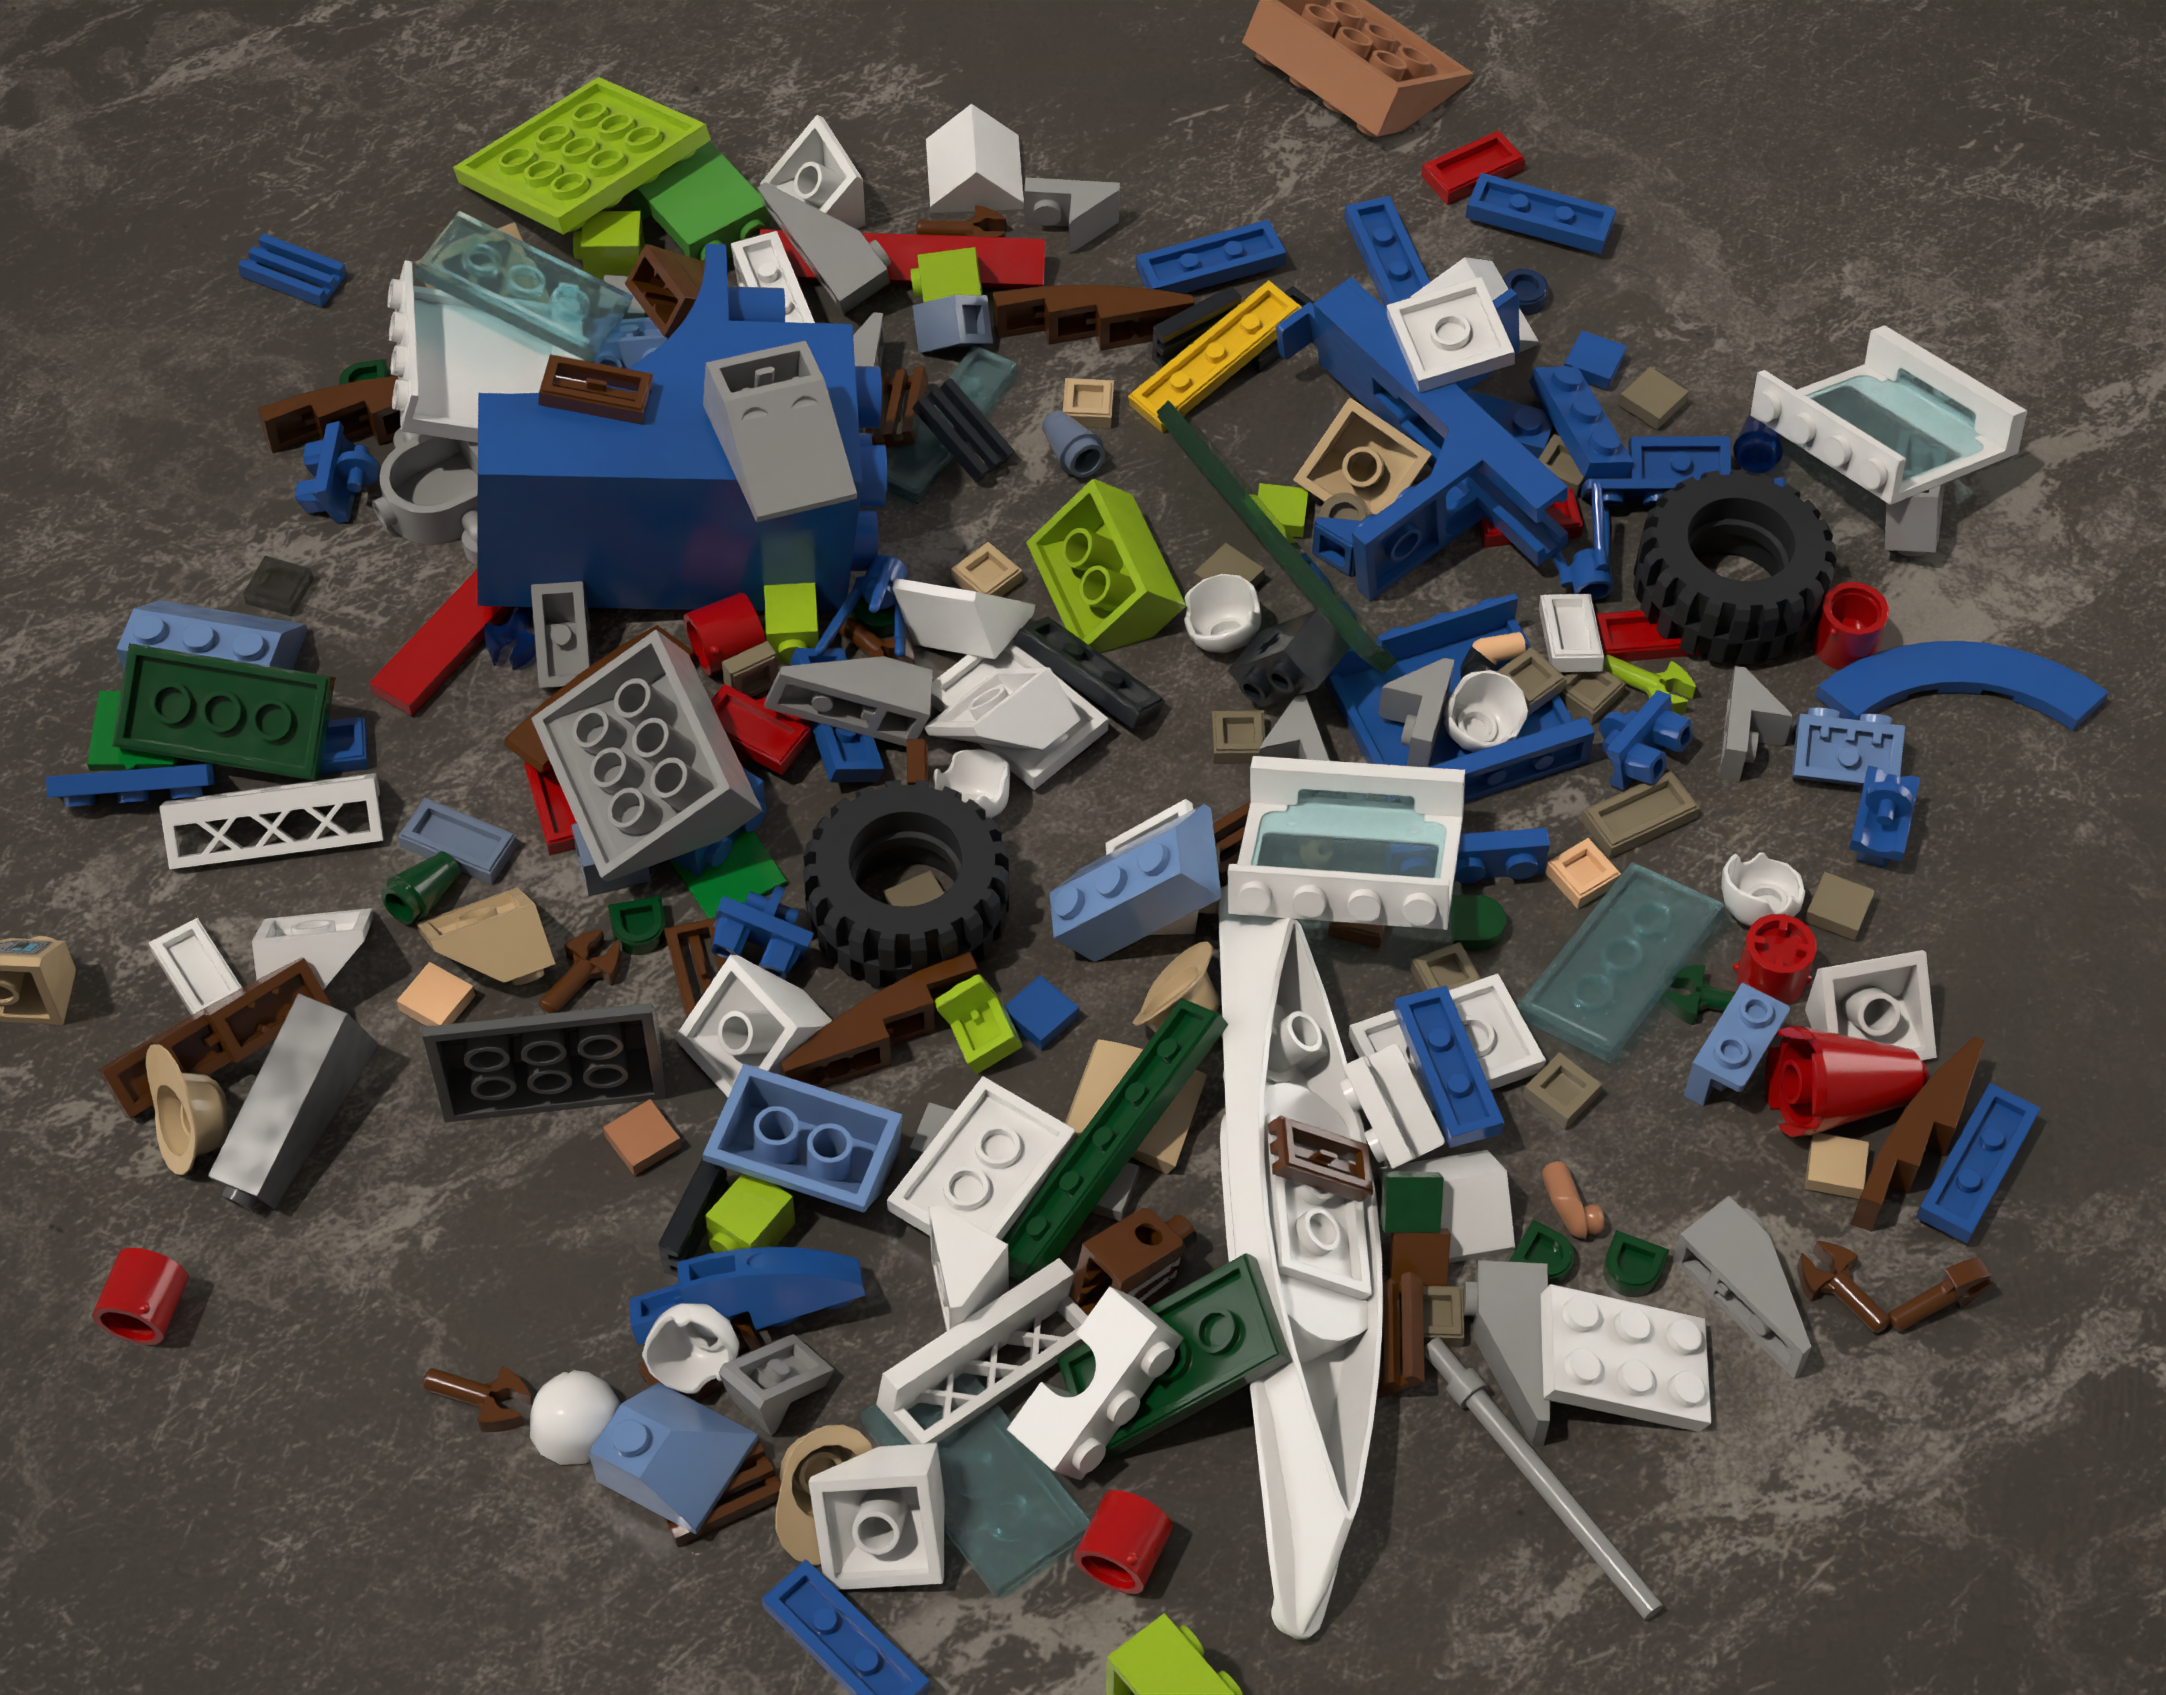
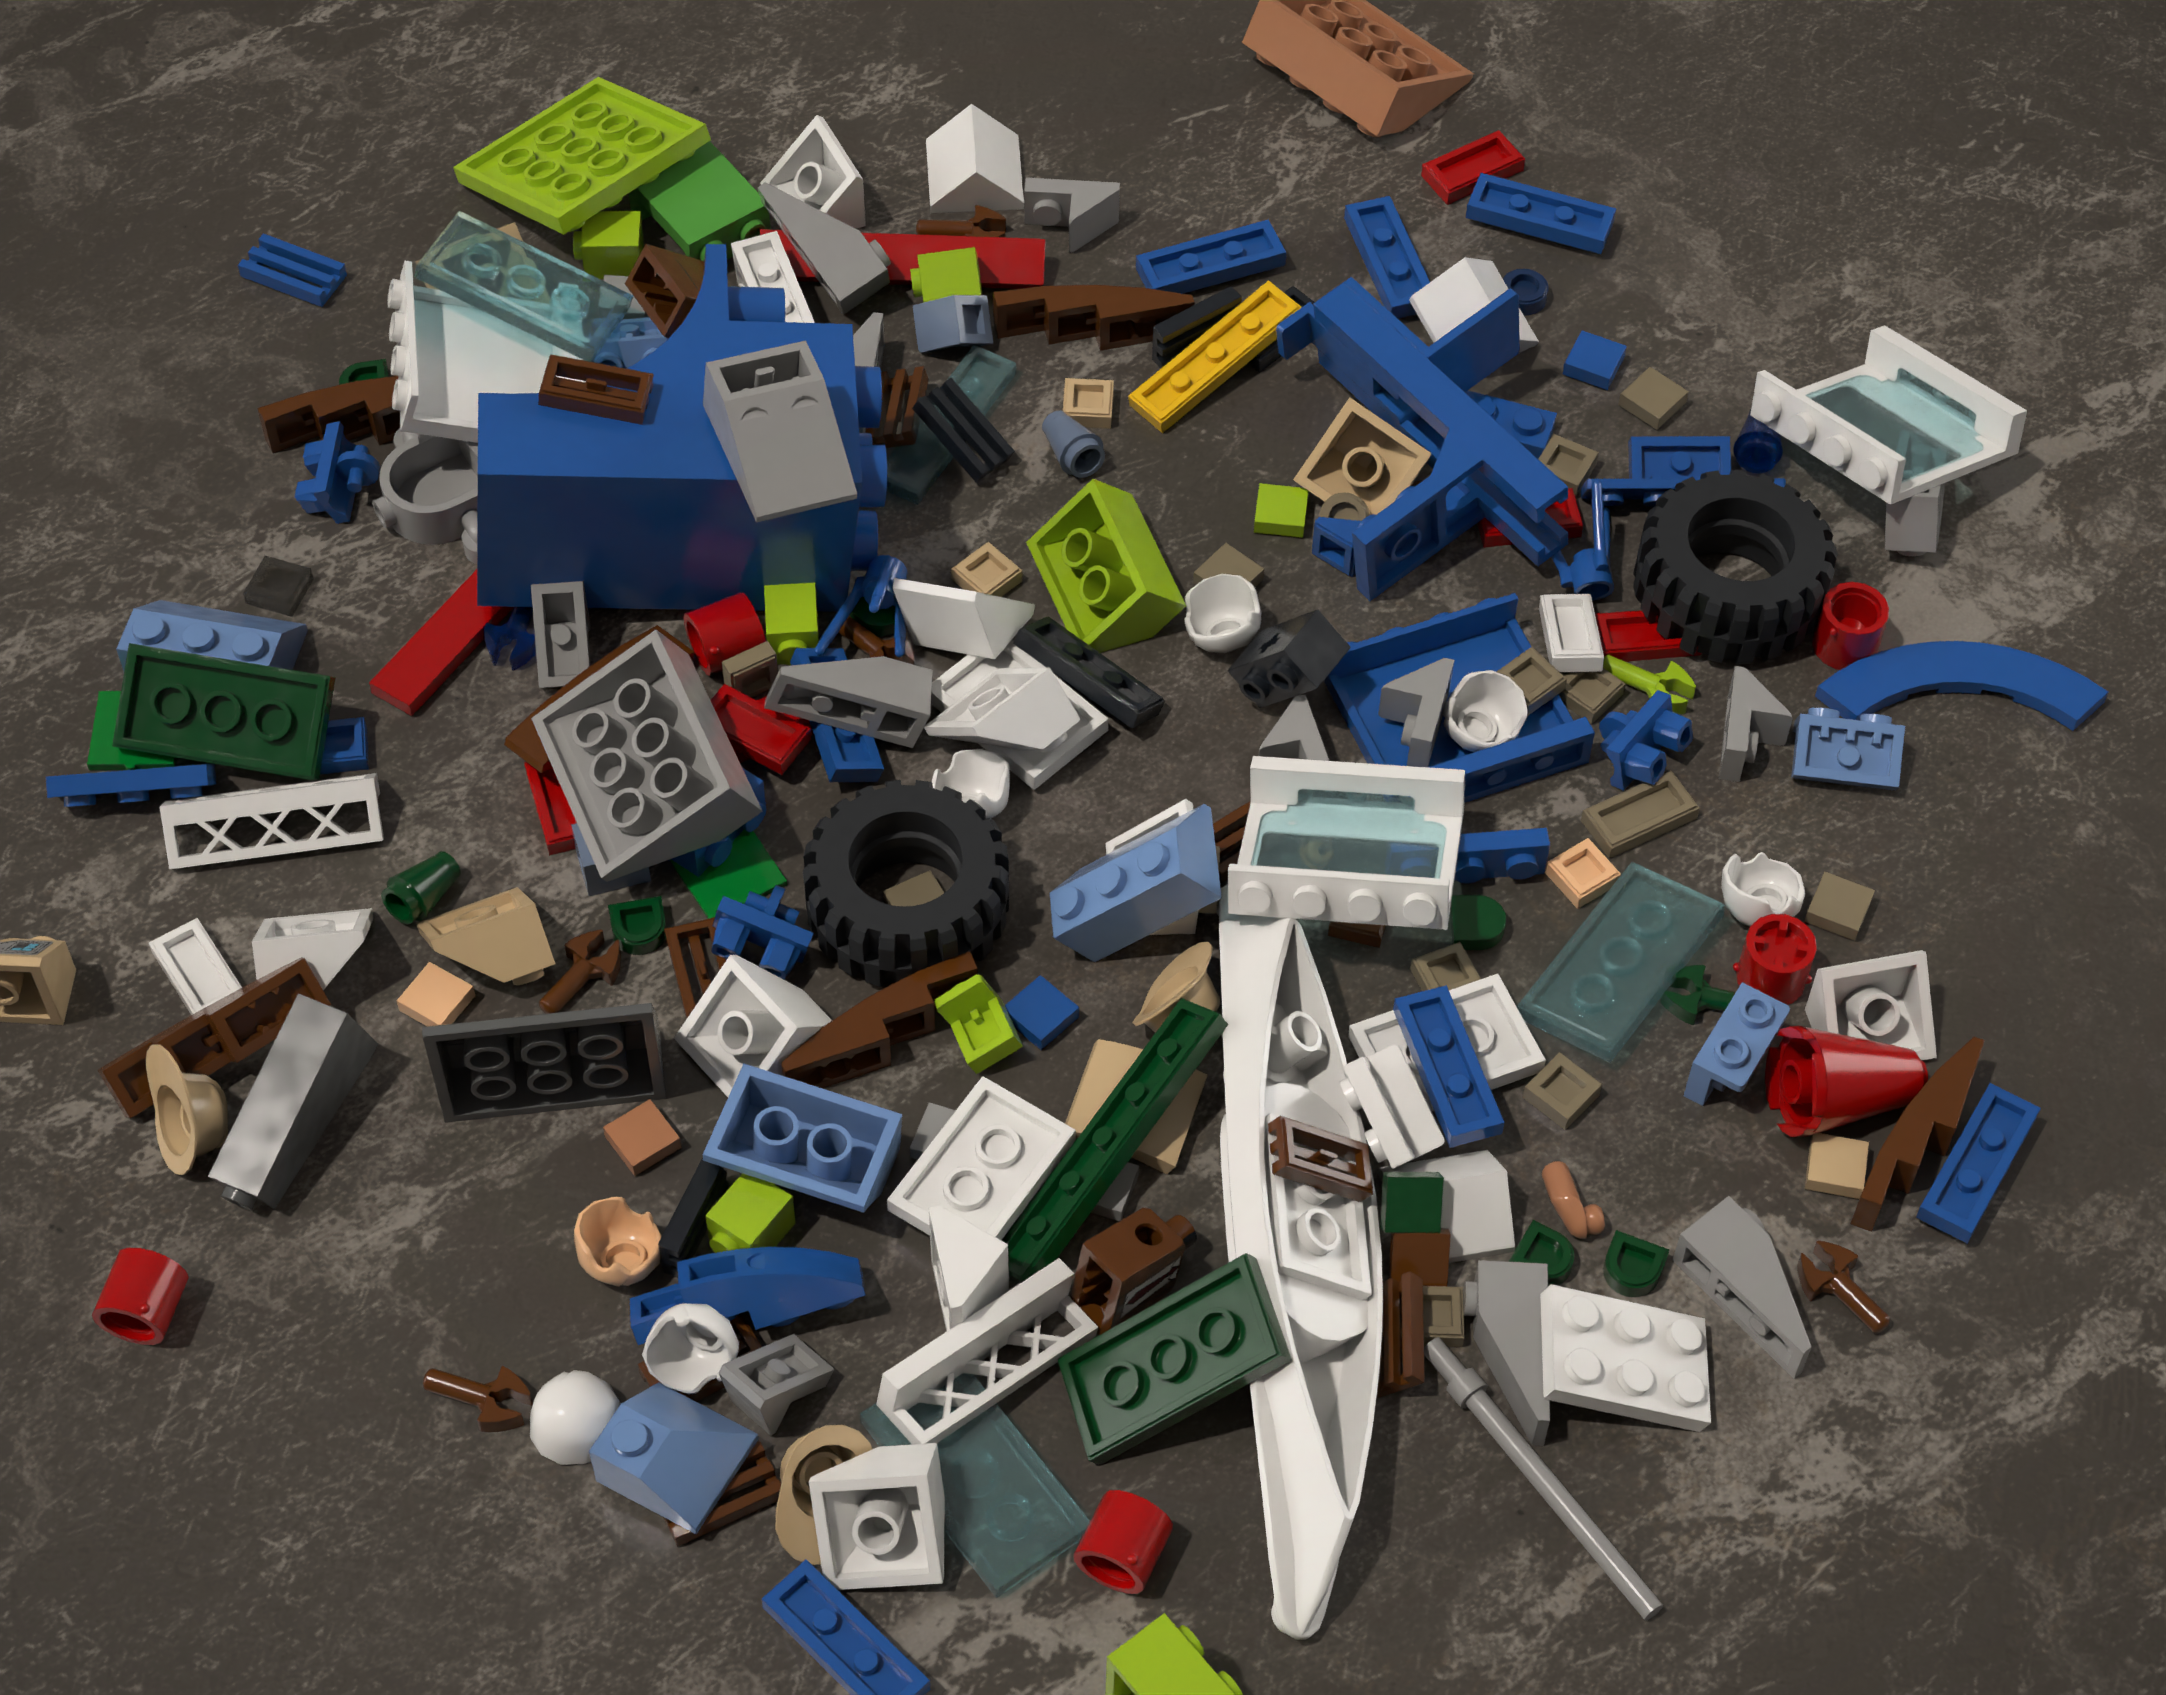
(474, 844): sand blue tile -> none
(616, 1242): none -> light nougat hair
(917, 761): reddish brown tile -> none
(1129, 1353): white arch -> none
(1237, 735): dark tan tile -> none
(1277, 538): clear green tile -> none
(1450, 334): white tile -> none
(1489, 650): light nougat arm -> none
(1581, 422): blue plate -> none
(1883, 817): blue hips -> none
(1961, 1285): reddish brown bar -> none

